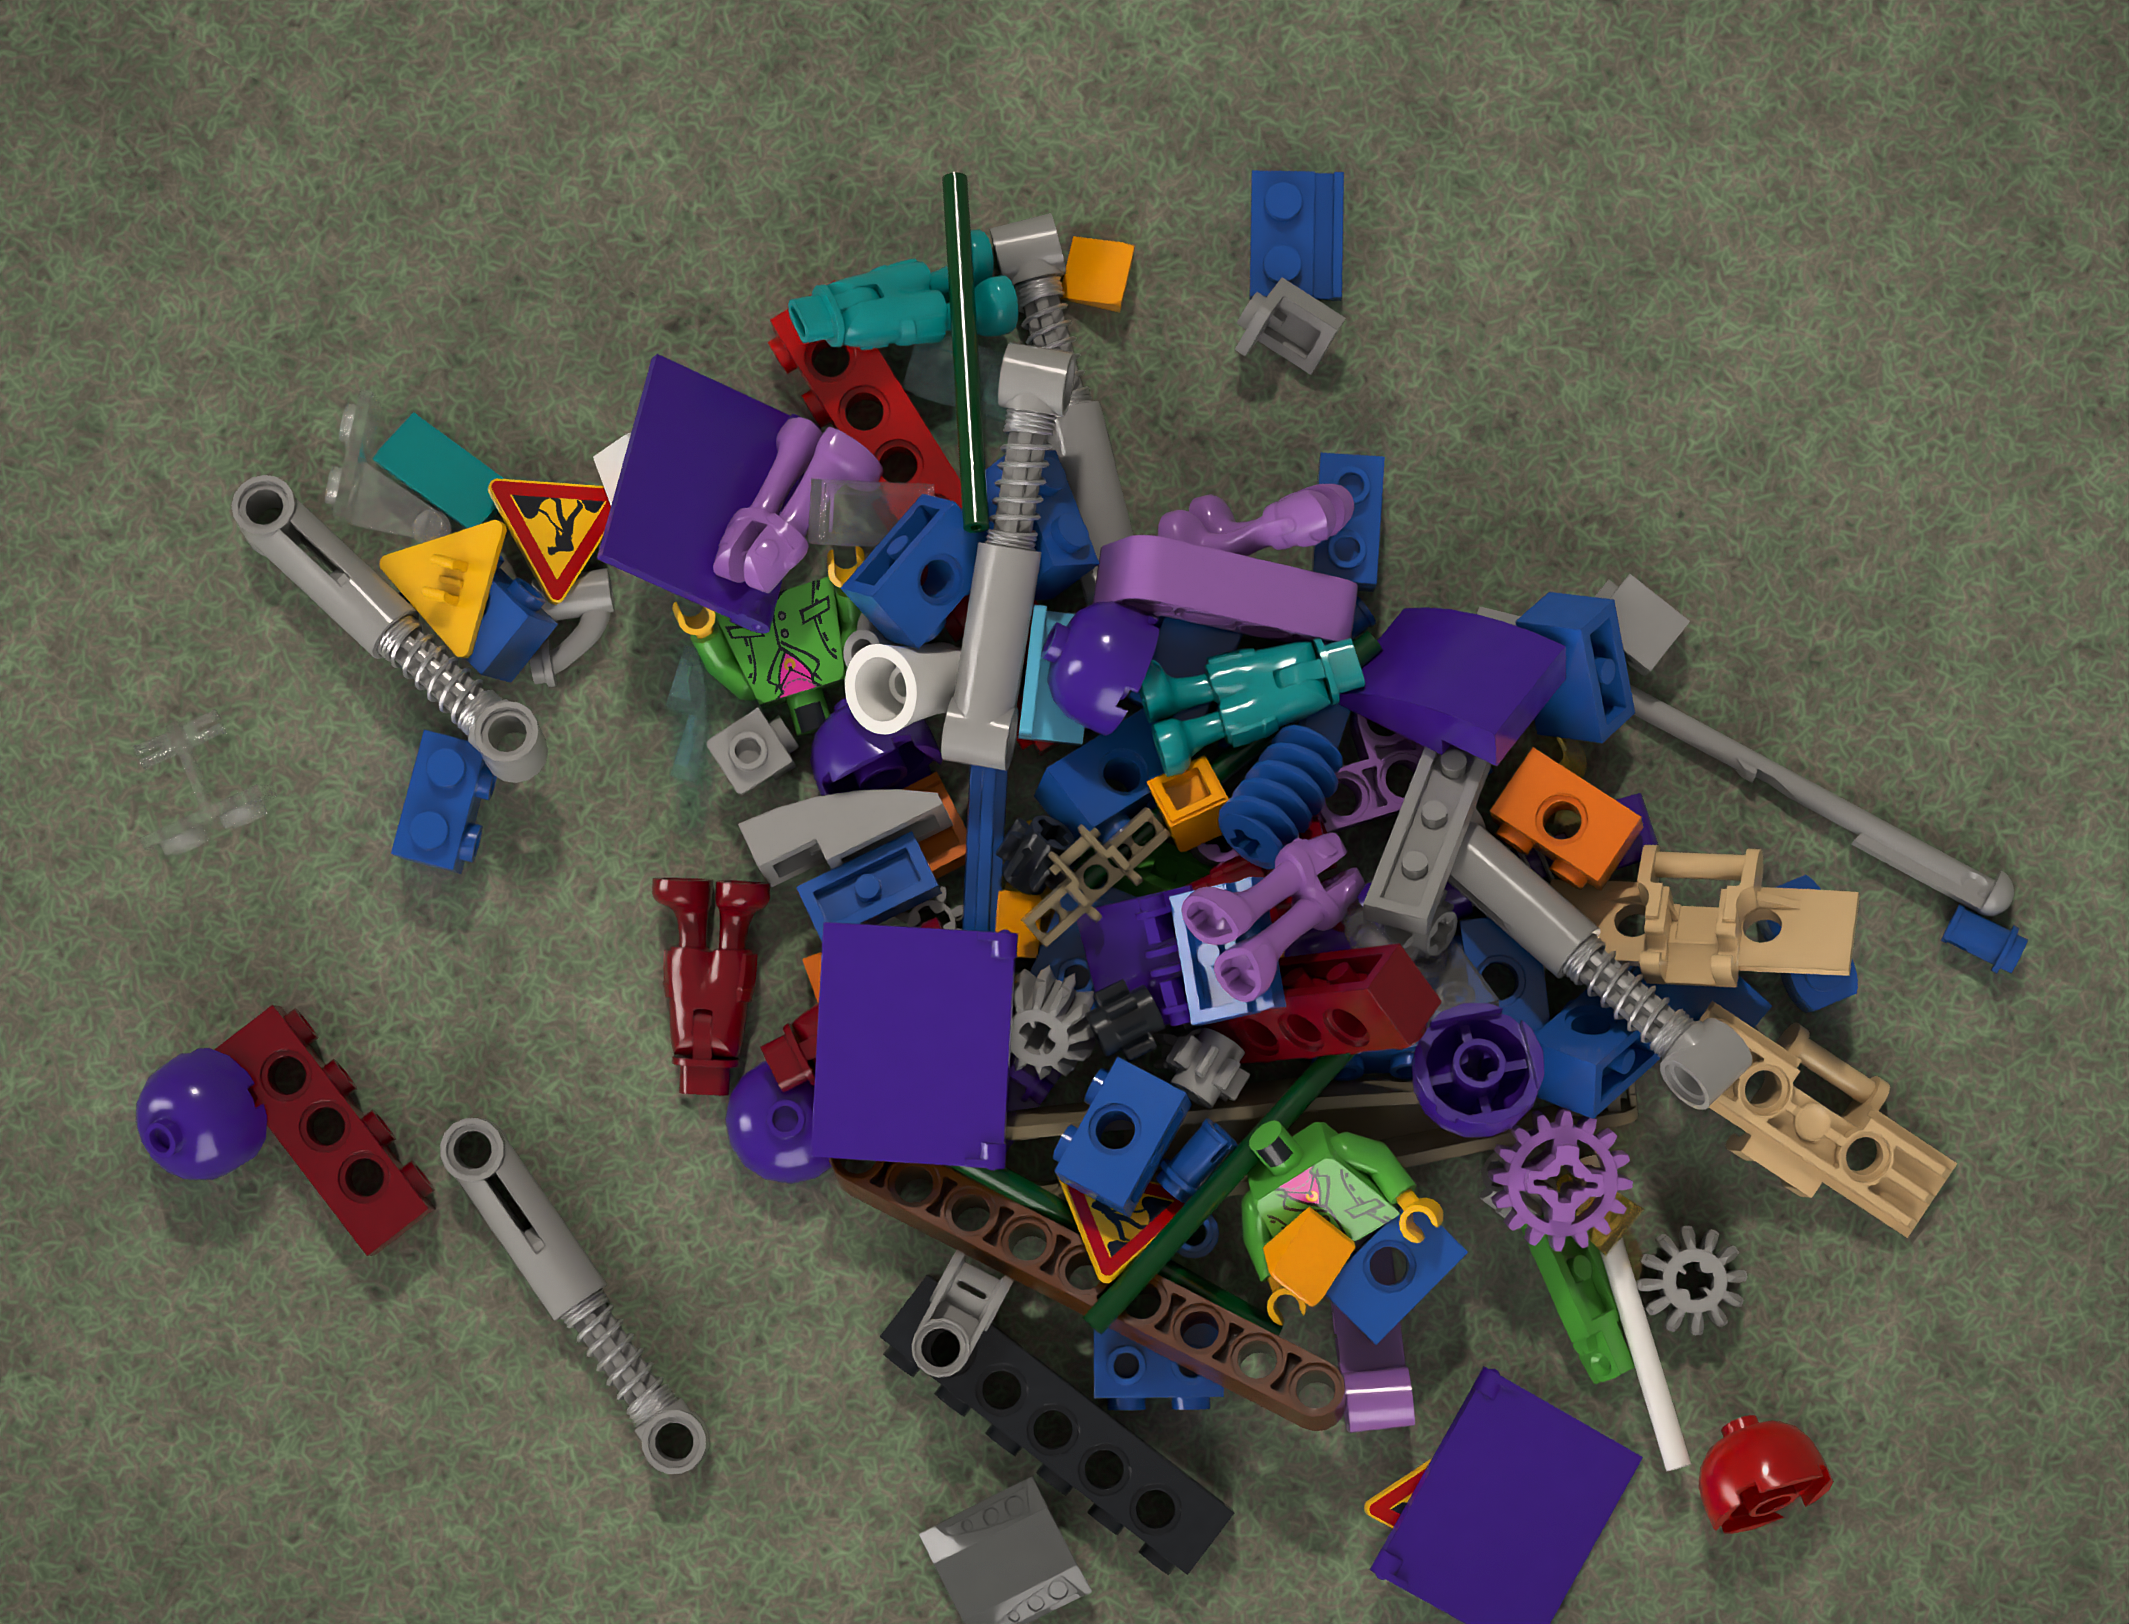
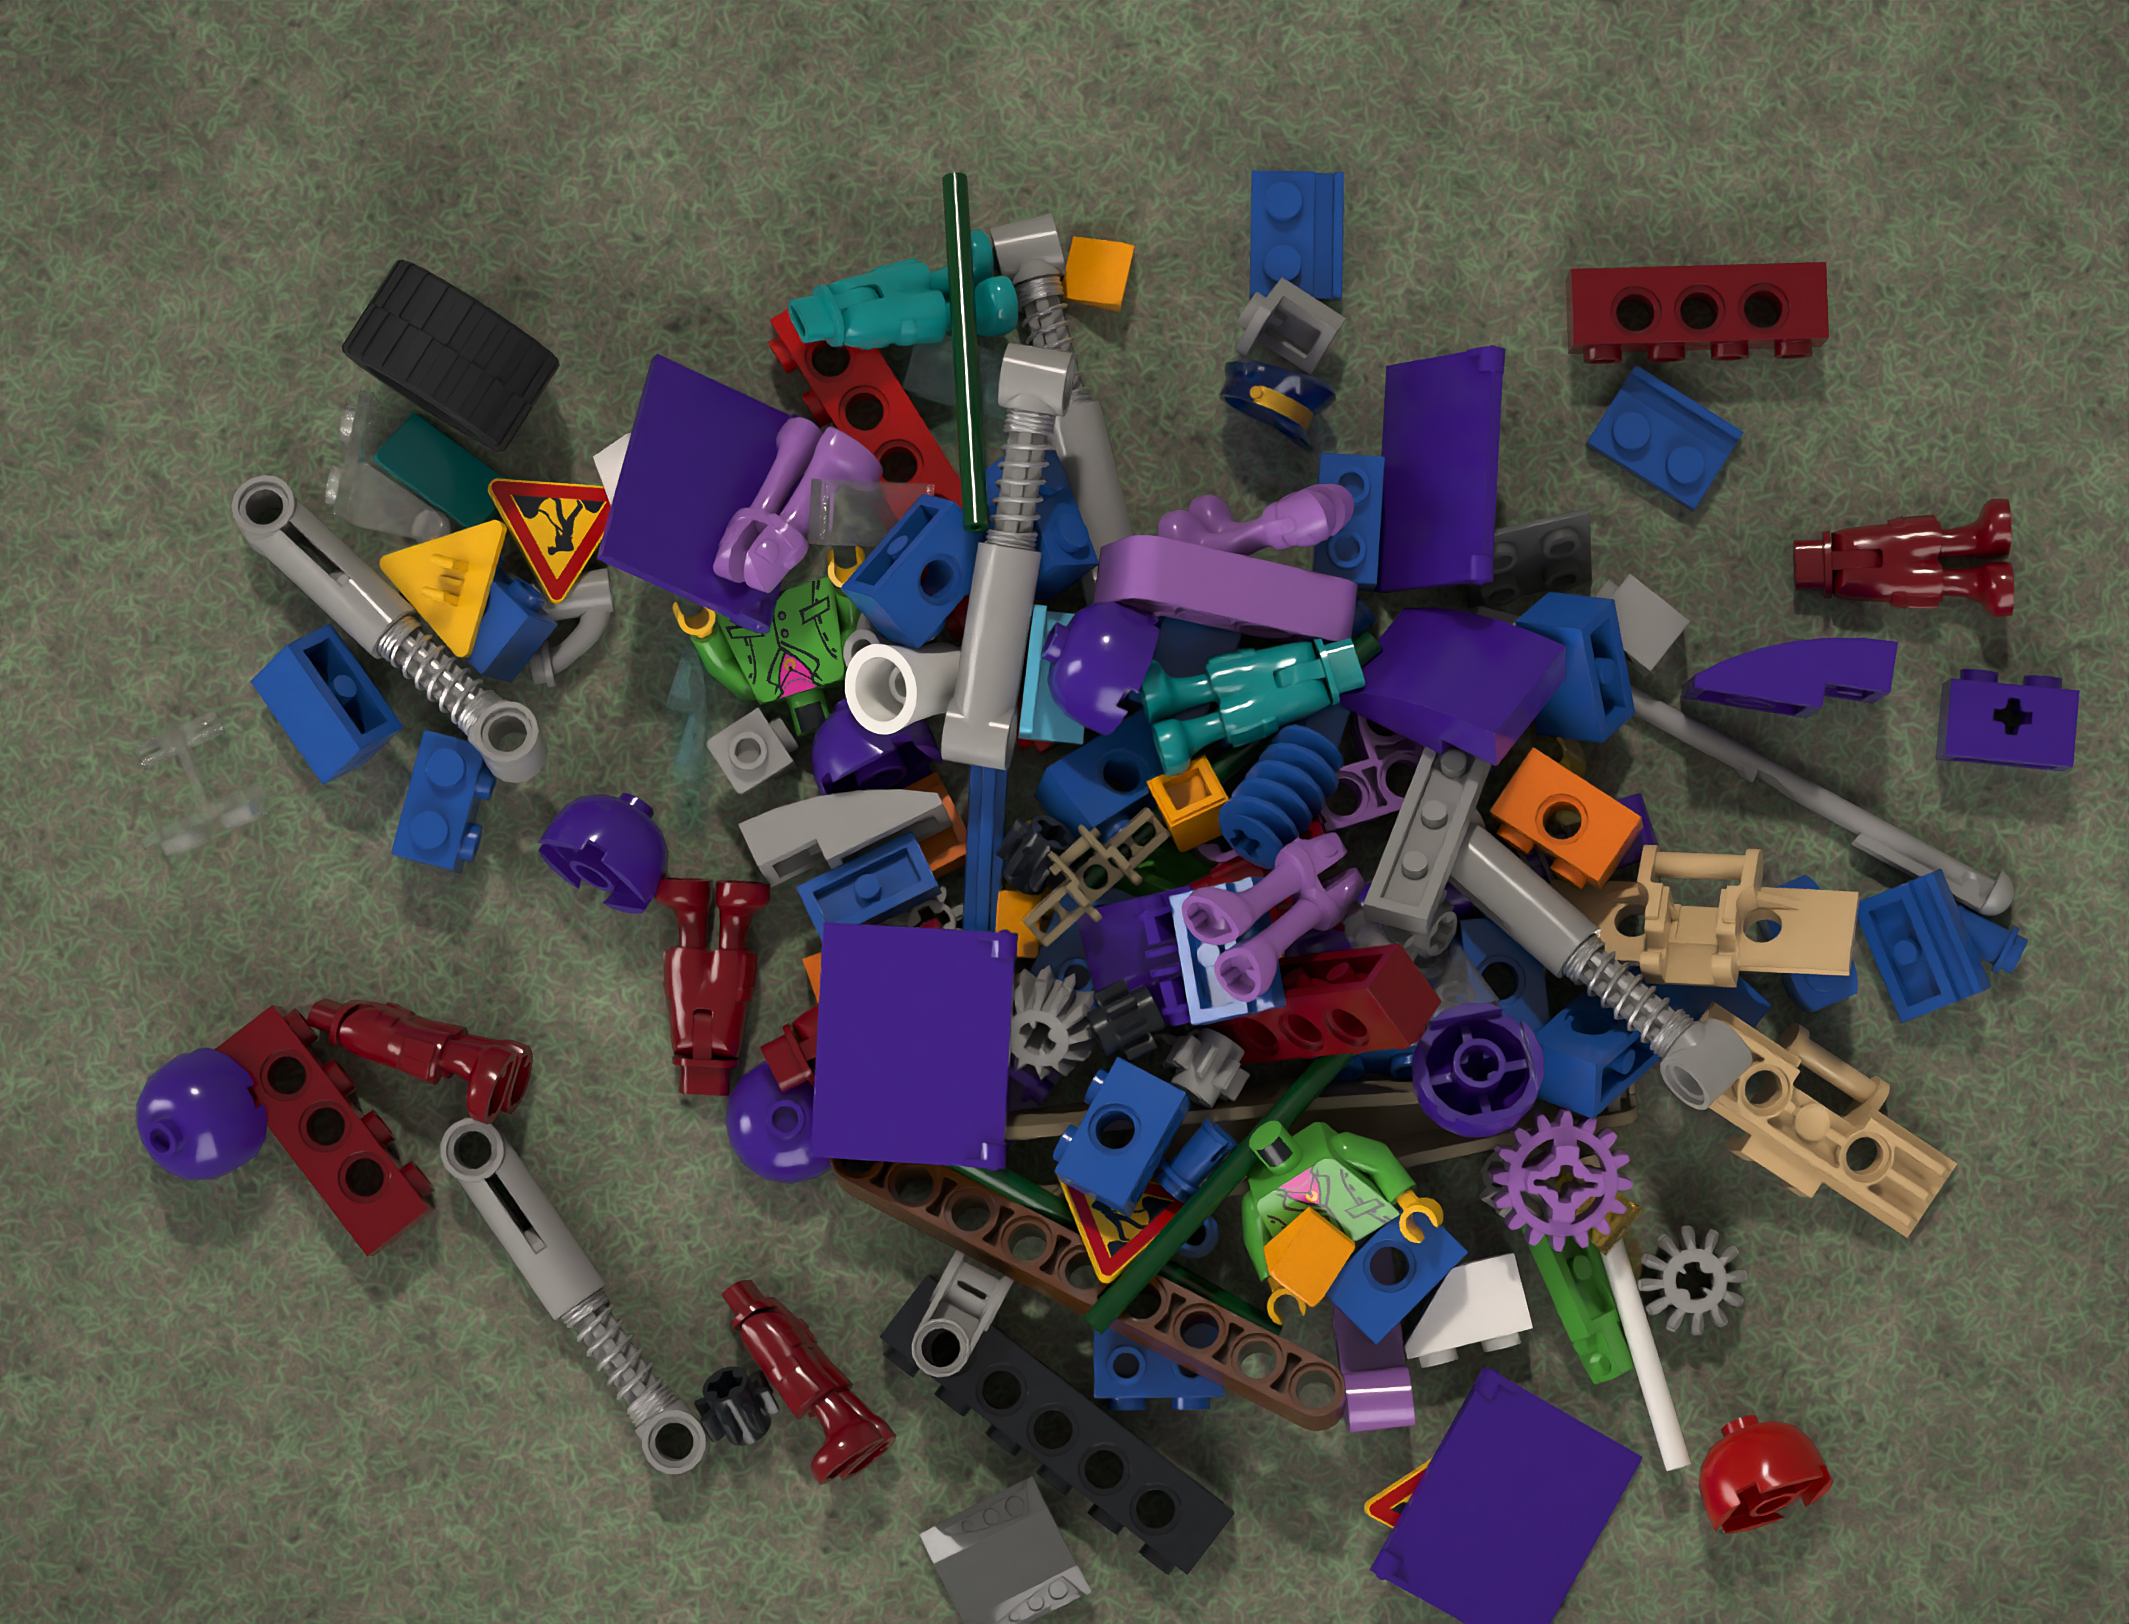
(326, 703): none -> blue brick
(430, 1050): none -> dark red piece
(450, 355): none -> black tyre
(610, 847): none -> dark purple cylinder
(736, 1406): none -> black gear
(809, 1383): none -> dark red piece
(1276, 397): none -> clear blue piece
(1440, 470): none -> dark purple piece
(1470, 1305): none -> white slope
(1537, 558): none -> dark grey hinge
(1664, 438): none -> blue plate
(1792, 289): none -> dark red brick
(1798, 675): none -> dark purple slope
(1902, 566): none -> dark red piece
(1921, 946): none -> blue plate
(1972, 736): none -> dark purple brick

